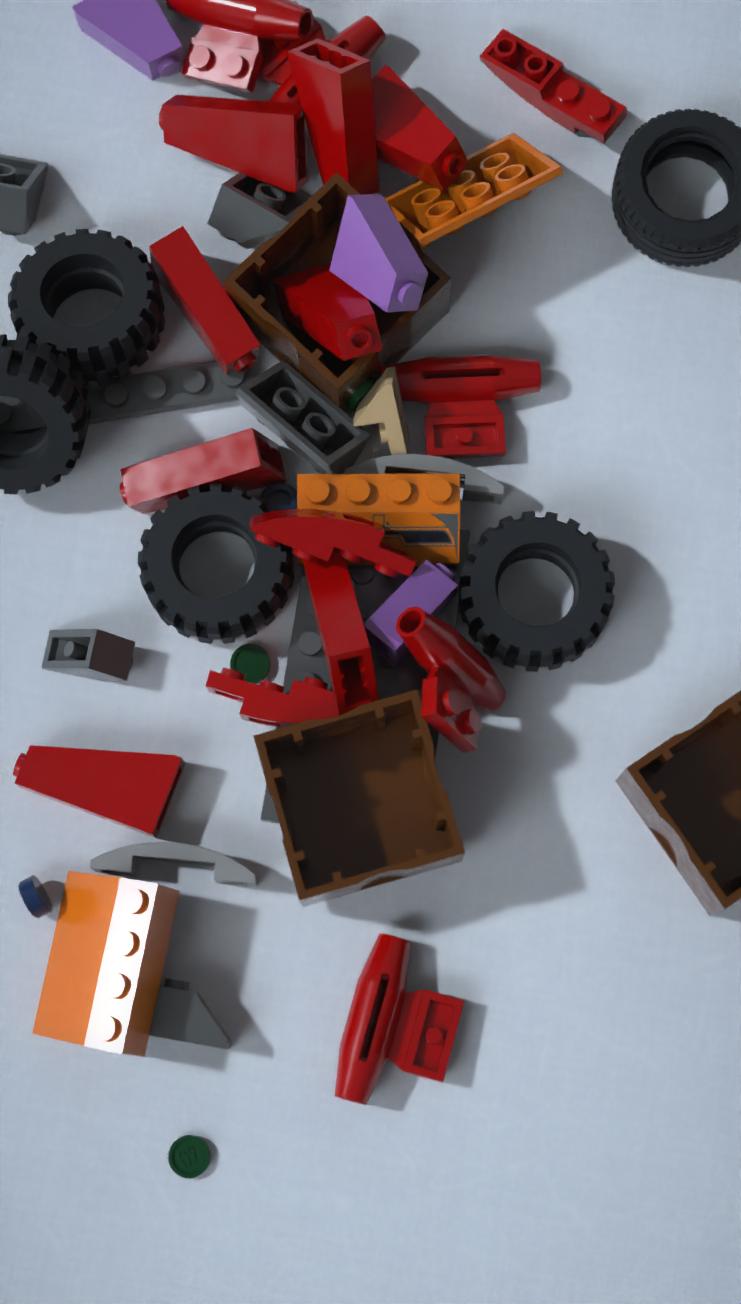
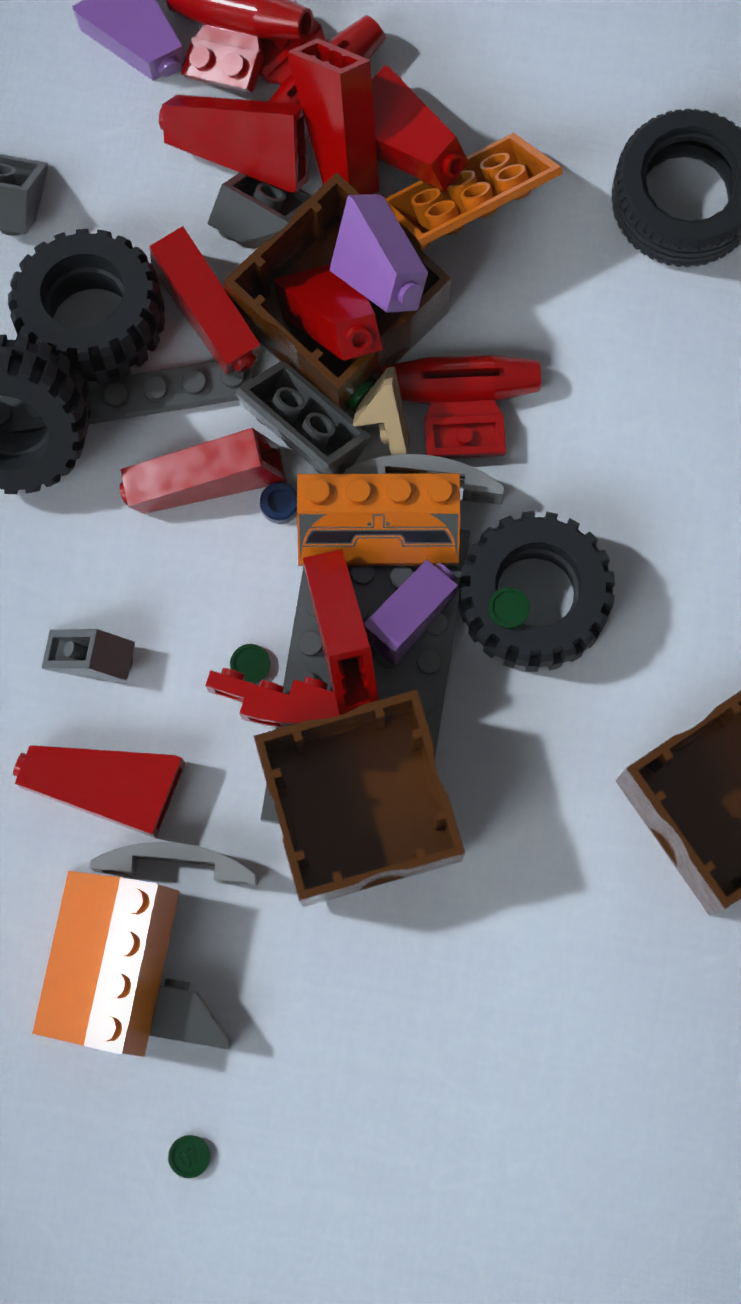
(35, 897): dark blue tile -> none
(176, 530): black tyre -> none
(317, 532): red slope -> none
(388, 1023): red plate -> none
(456, 677): red plate -> none
(508, 608): none -> dark green piece
(550, 89): red slope -> none

